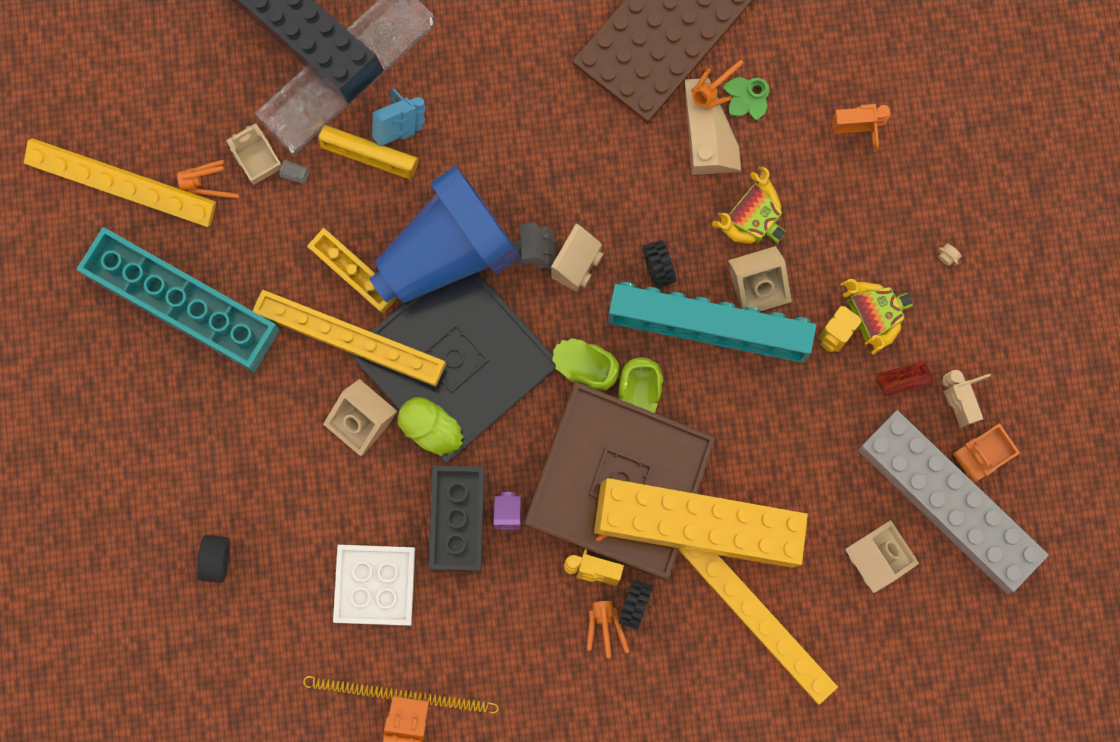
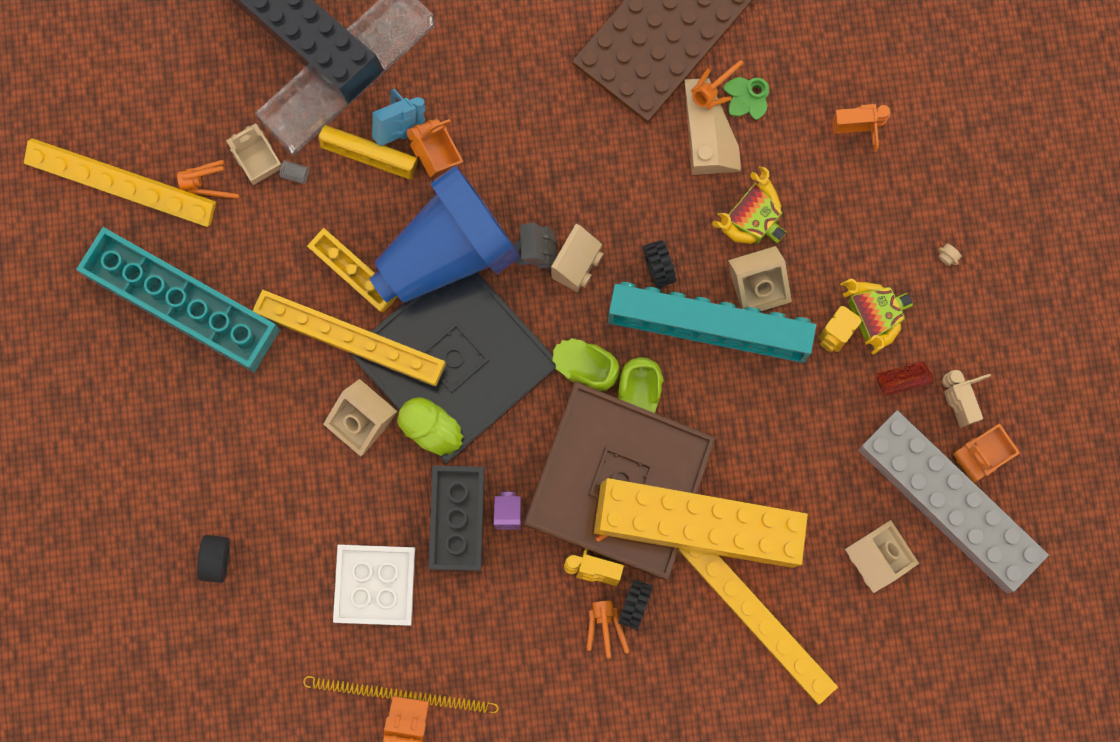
(434, 146): none -> orange piece

